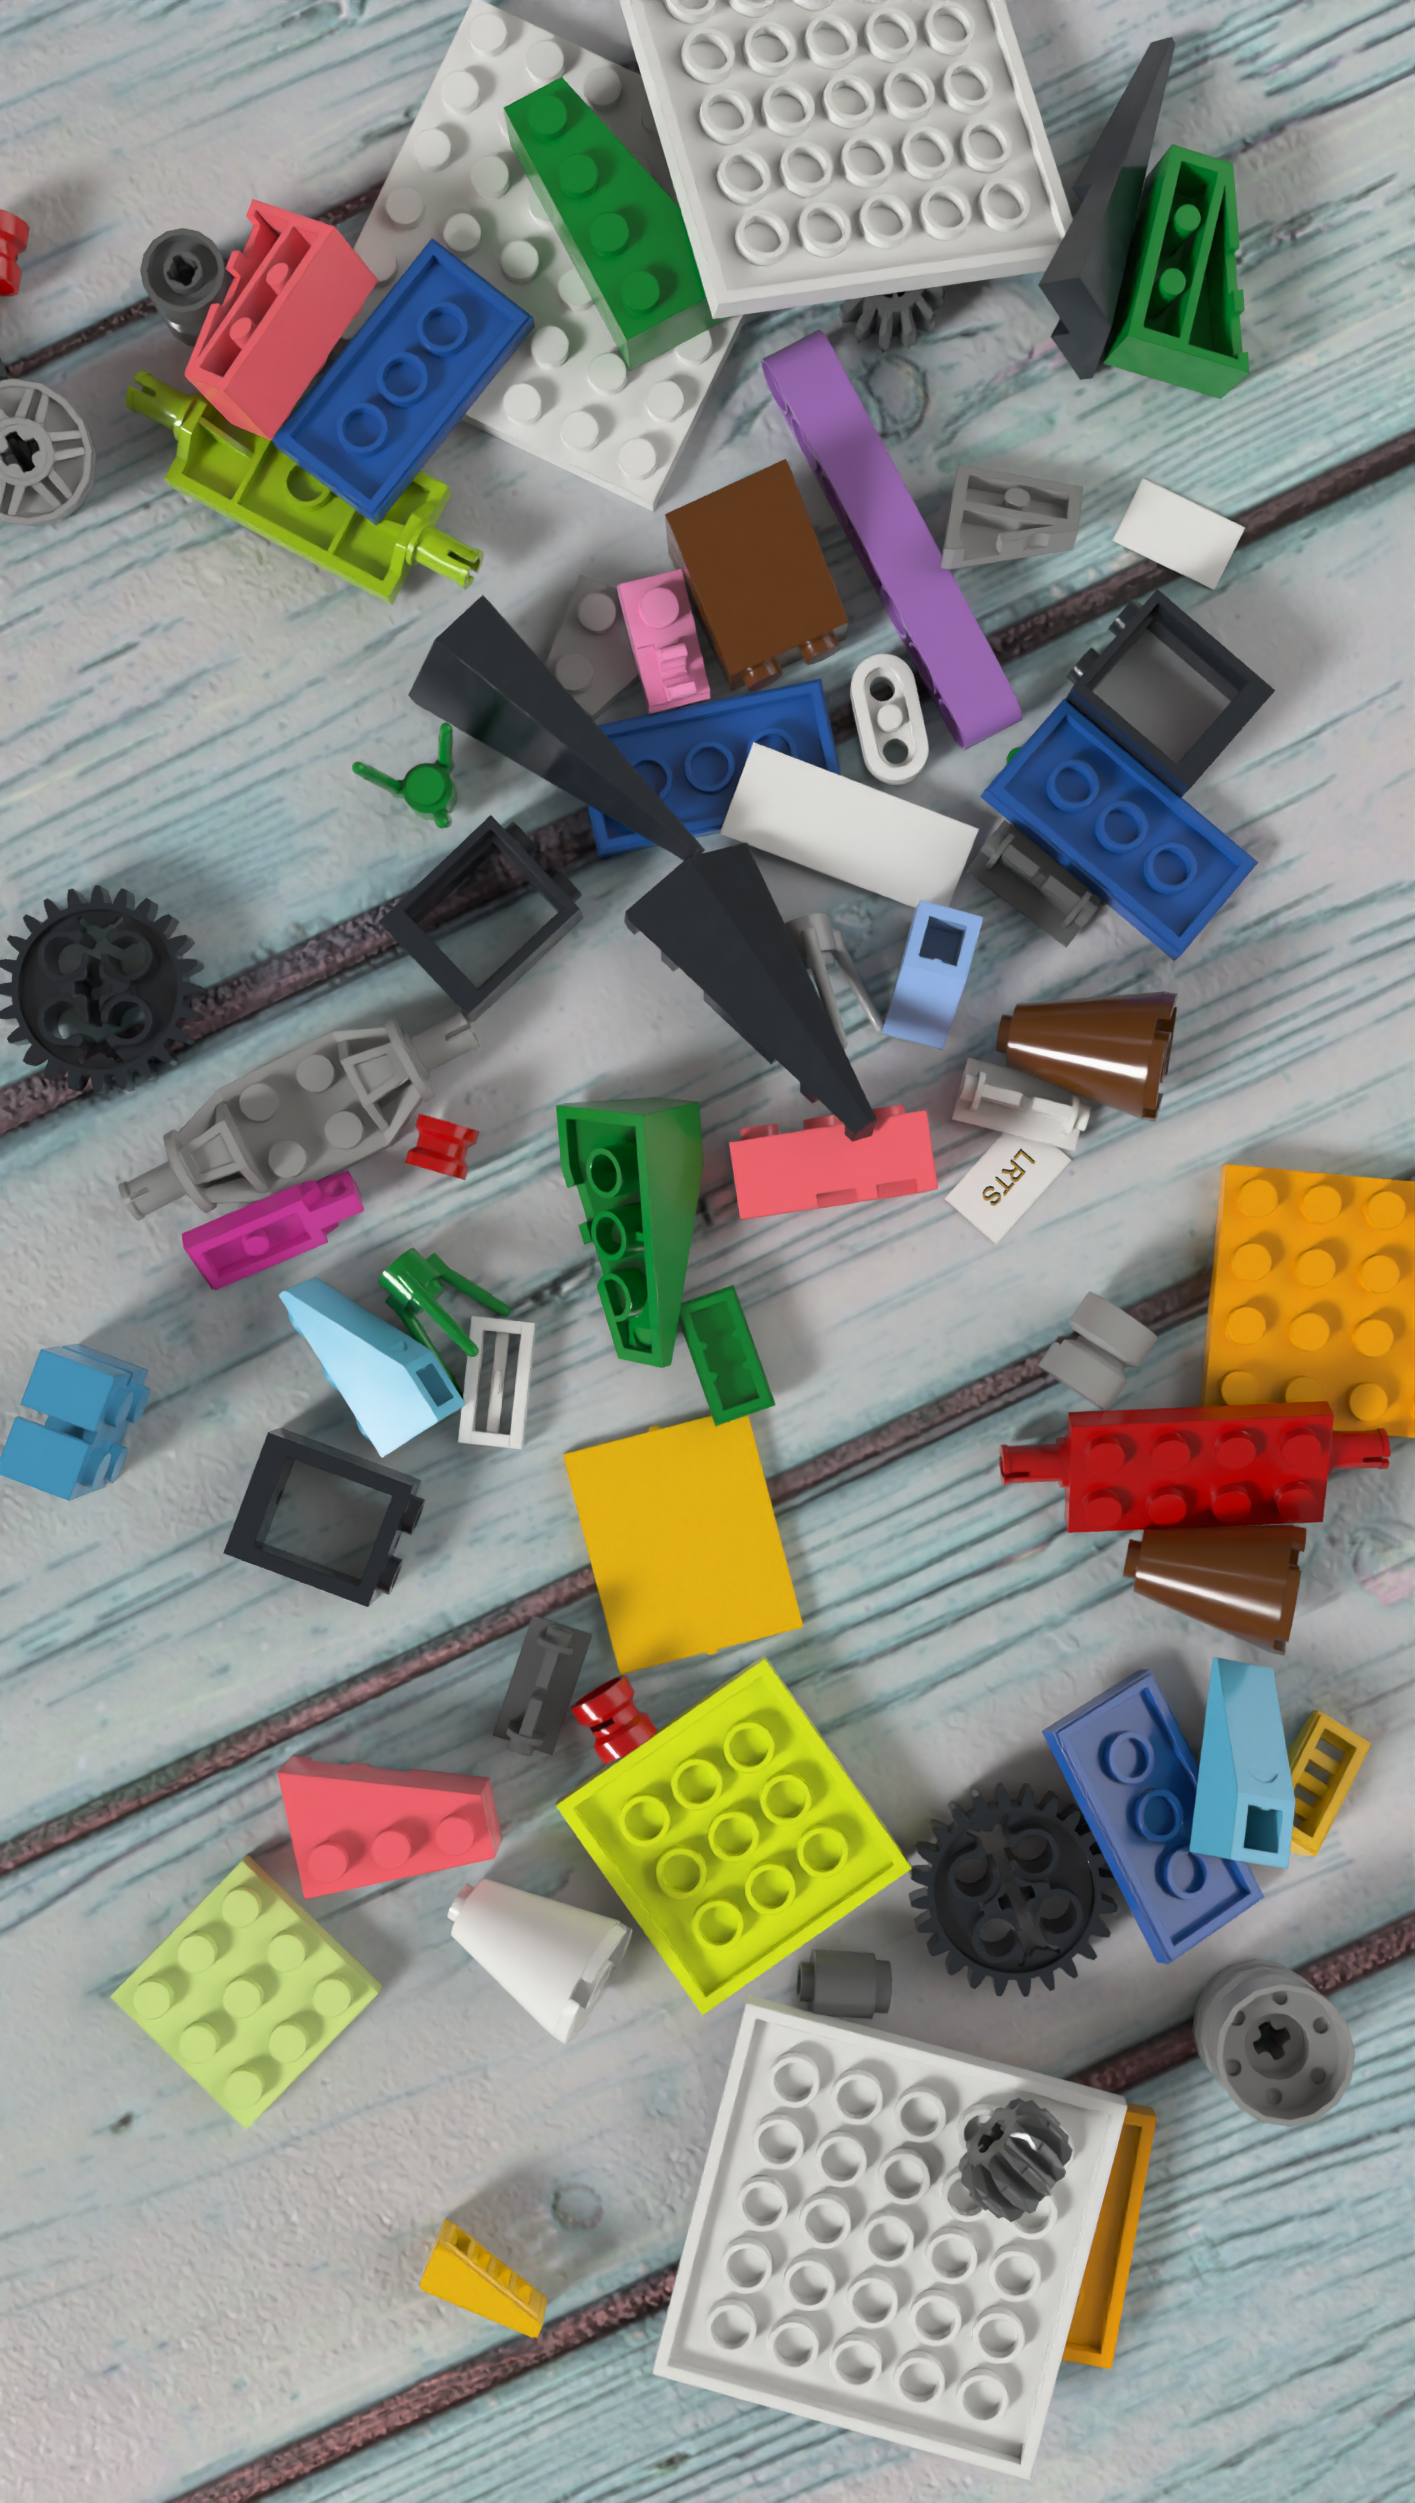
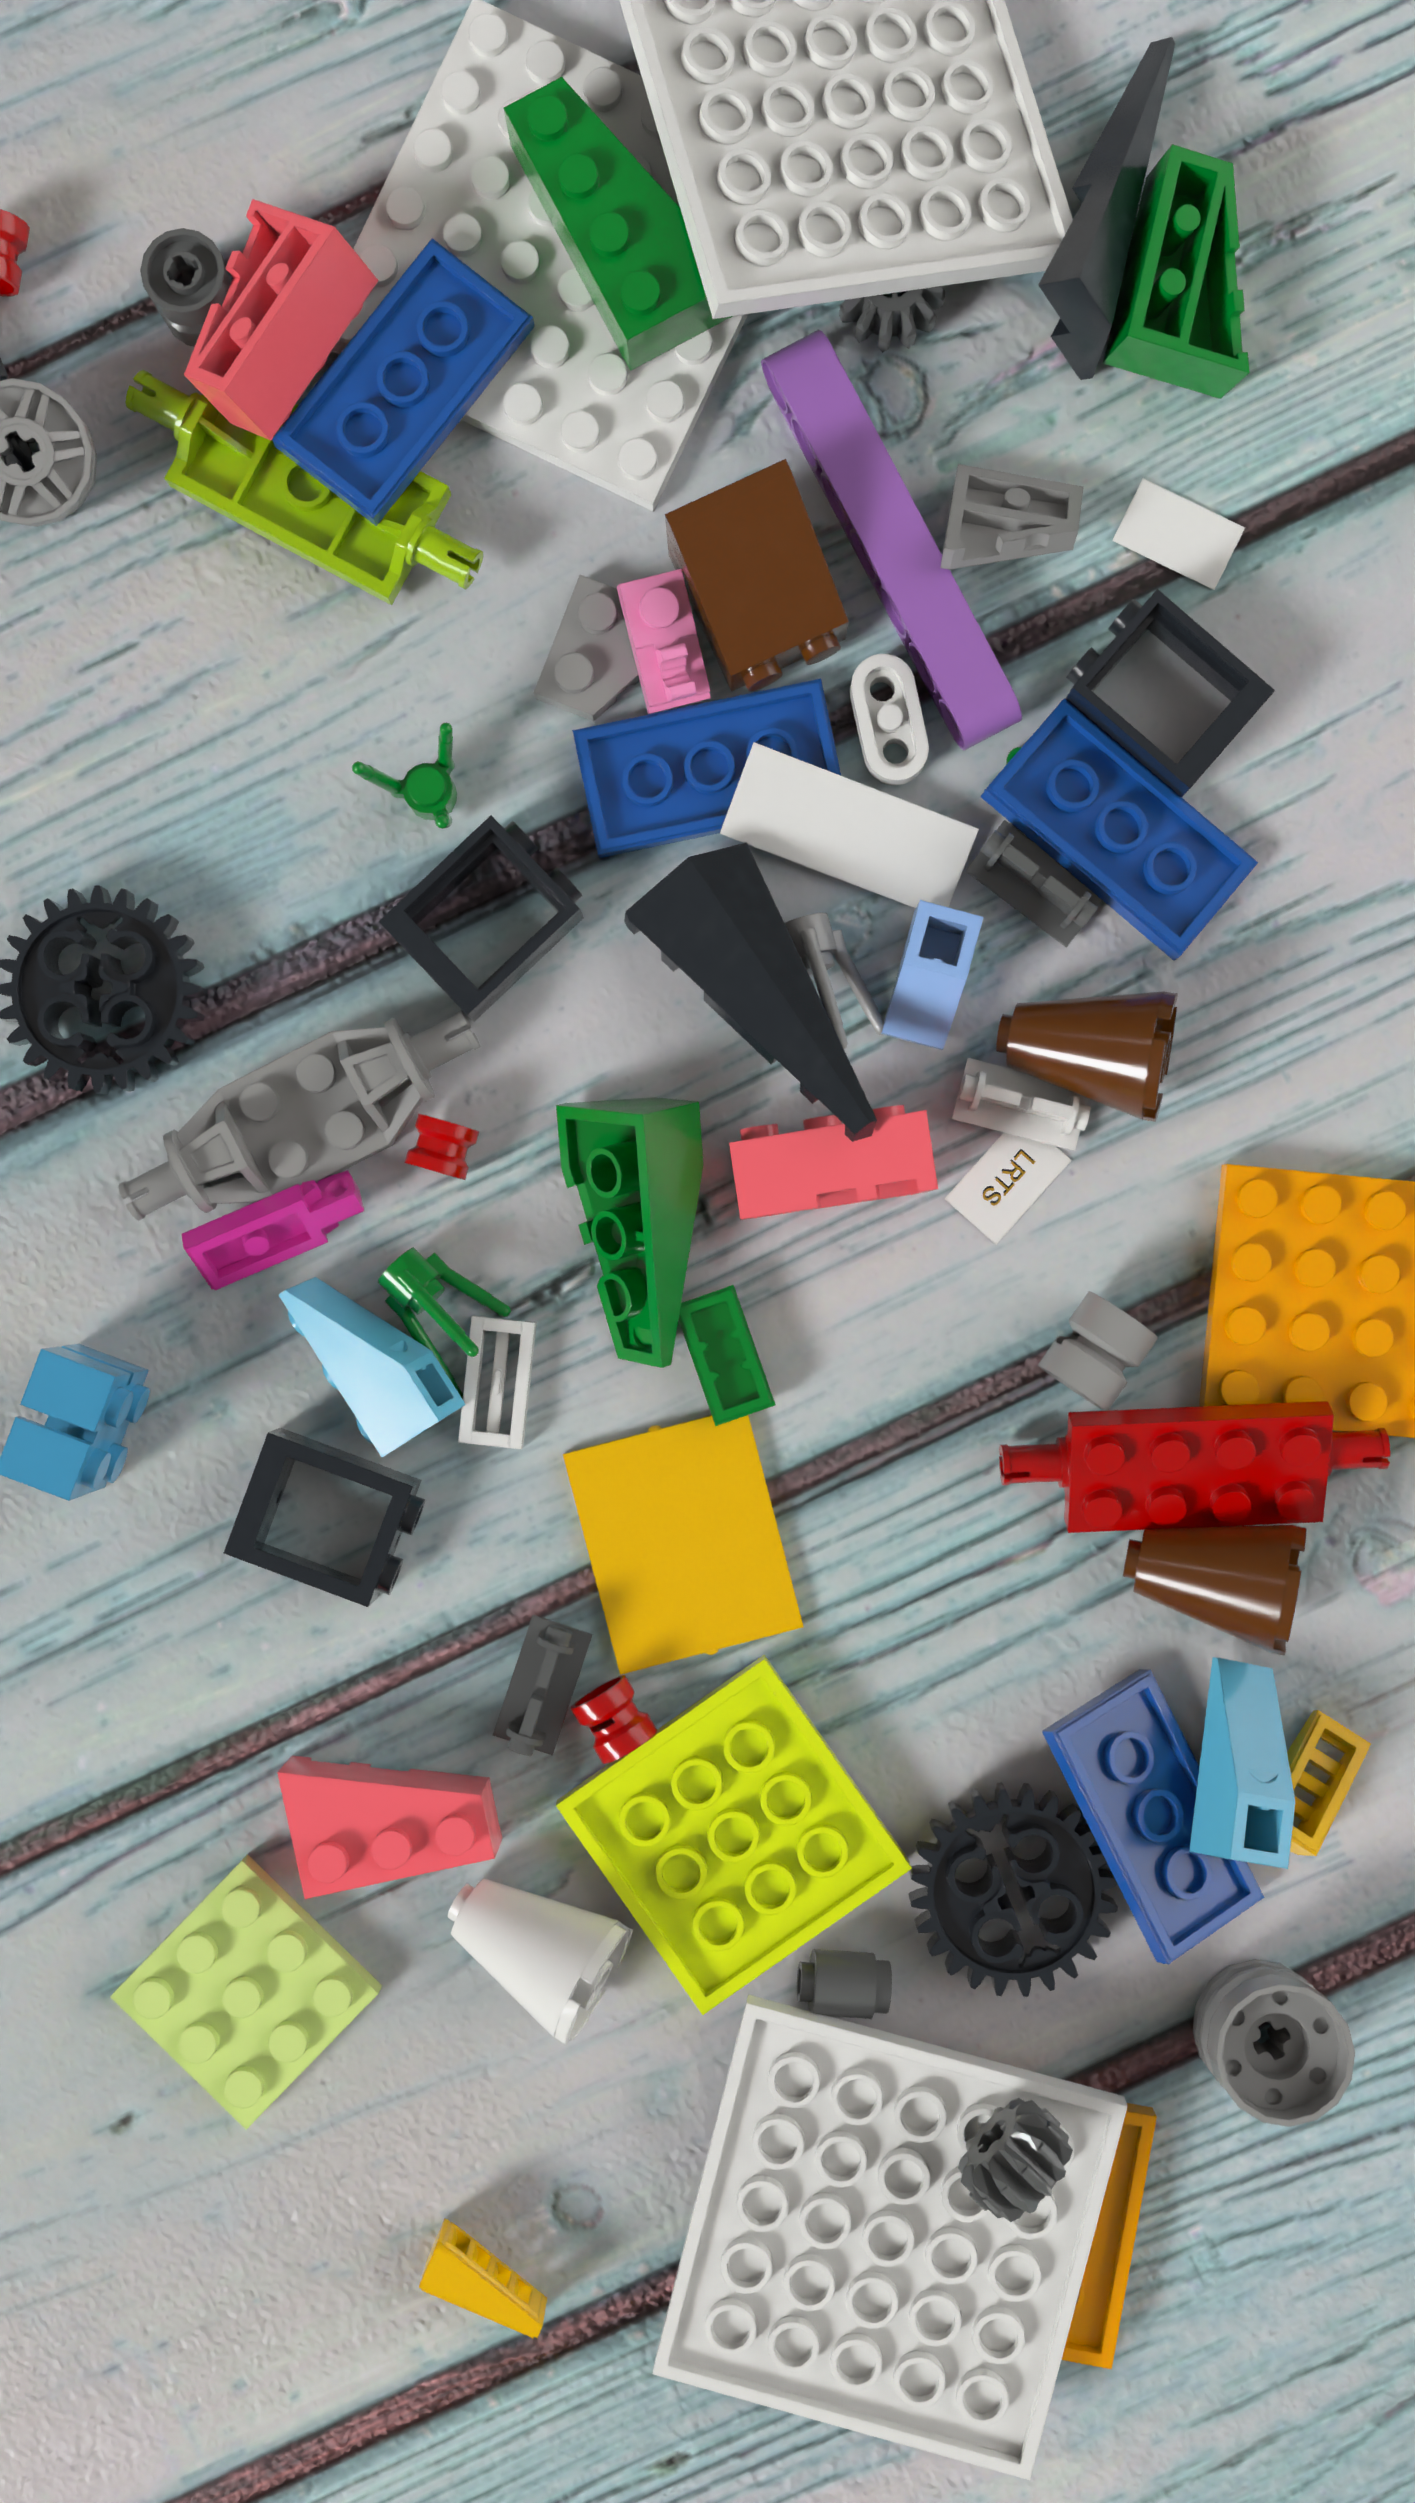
(507, 698): black wedge -> none

